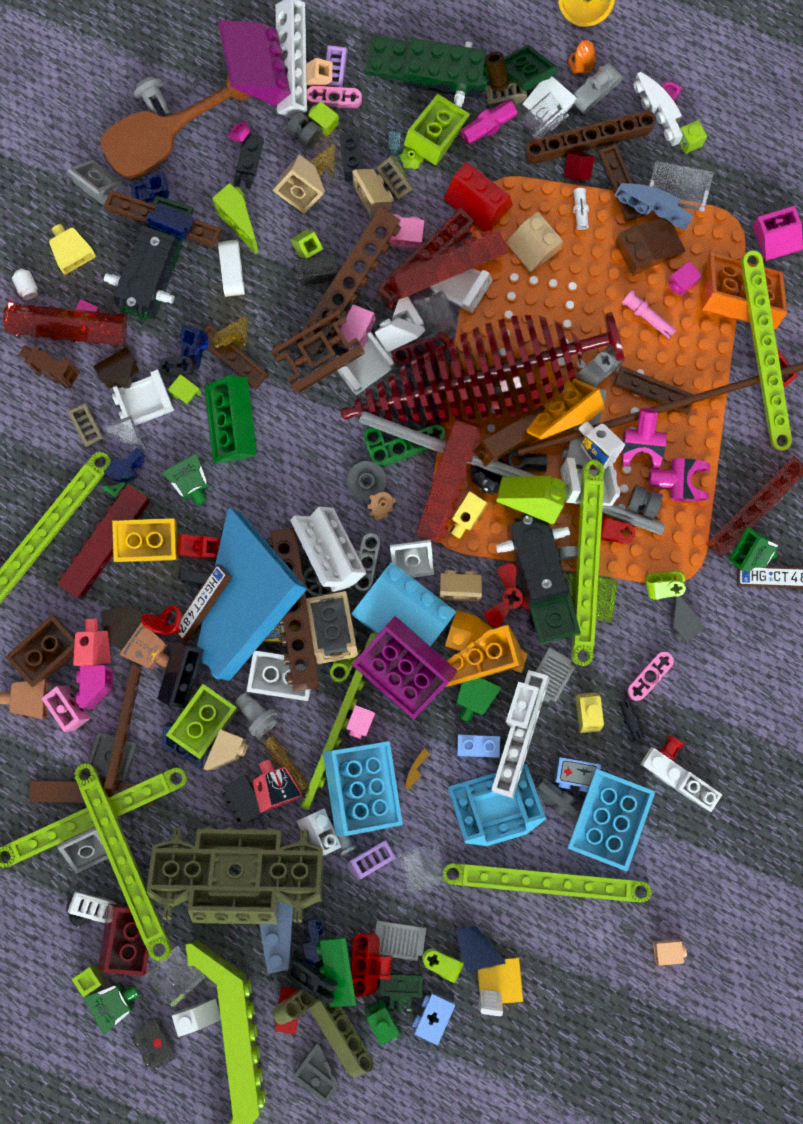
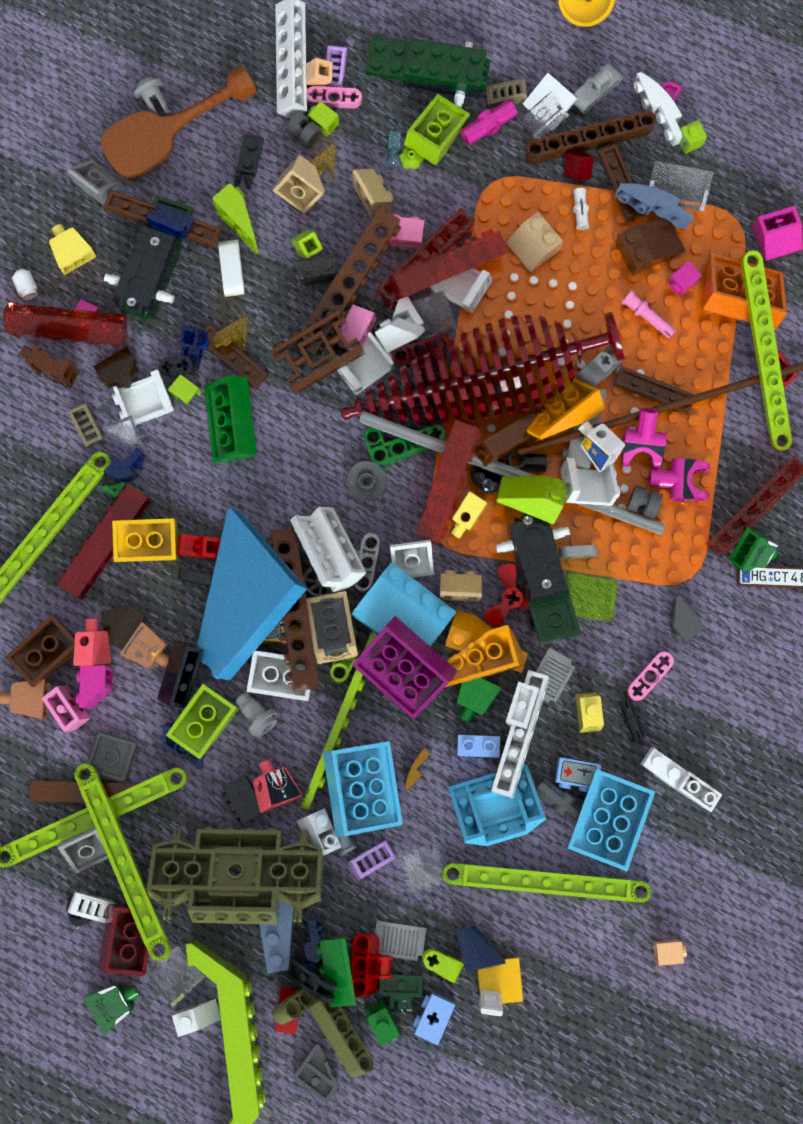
(88, 980): lime panel -> none
(123, 728): reddish brown tile -> none
(153, 185): clear blue brick -> none
(154, 1044): clear smoke brick -> none
(160, 623): red piece -> none
(189, 479): green torso -> none
(203, 602): tile -> none
(225, 750): tan slope -> none
(239, 132): dark pink tile -> none
(255, 60): magenta slope -> none
(273, 747): clear yellow pin -> none
(350, 154): black brick -> none
(360, 722): bright pink brick -> none
(381, 505): medium nougat piece -> none
(400, 173): dark tan slope -> none
(477, 197): red slope -> none
(497, 71): dark brown piece -> none
(528, 67): dark green plate -> none
(584, 58): orange piece -> none
(588, 561): lime plate -> none
(611, 531): red piece -> none
(663, 584): lime piece -> none
(671, 747): red bush -> none

